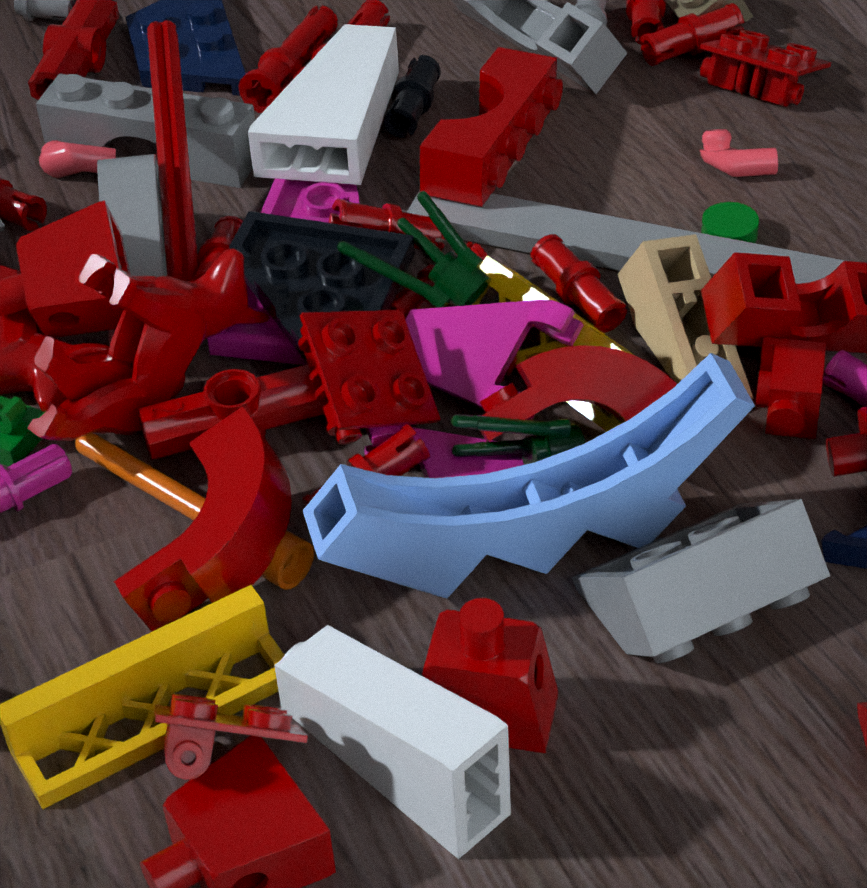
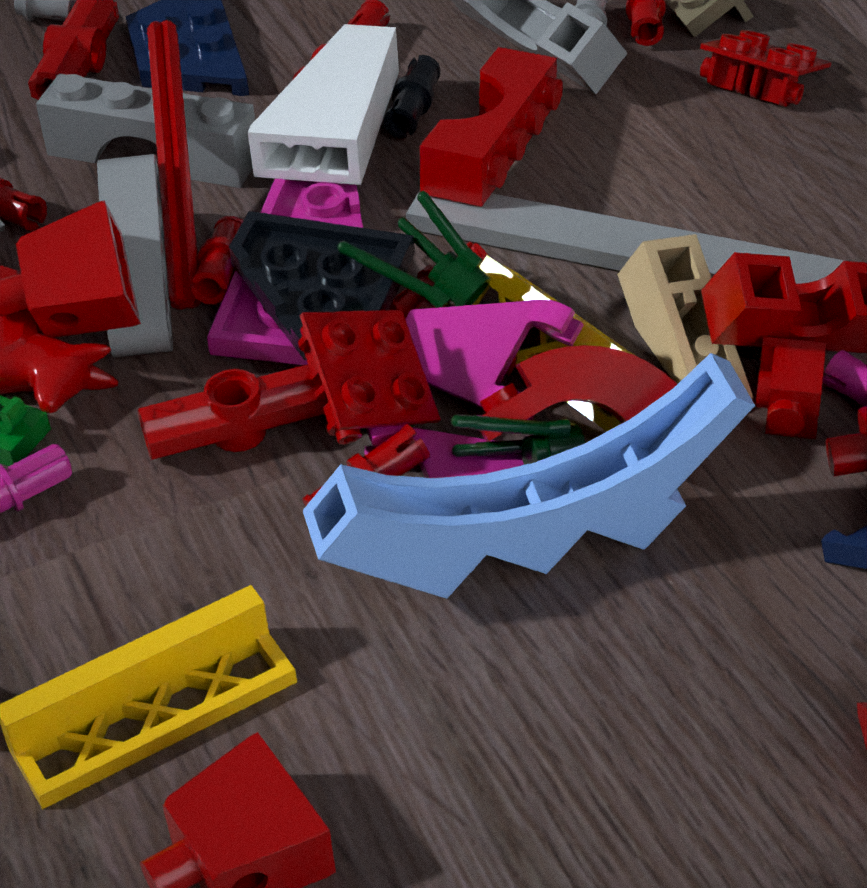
(65, 158): coral arm -> none
(149, 350): red animal -> none
(193, 724): red hinge -> none
(231, 535): red arch -> none
(280, 64): red pin -> none
(293, 554): orange piece -> none
(383, 219): red pin -> none
(402, 735): white slope -> none
(497, 667): red torso -> none
(578, 283): red pin -> none
(690, 33): red pin -> none
(705, 578): light grey slope -> none
(731, 221): green tile -> none
(735, 161): coral arm -> none

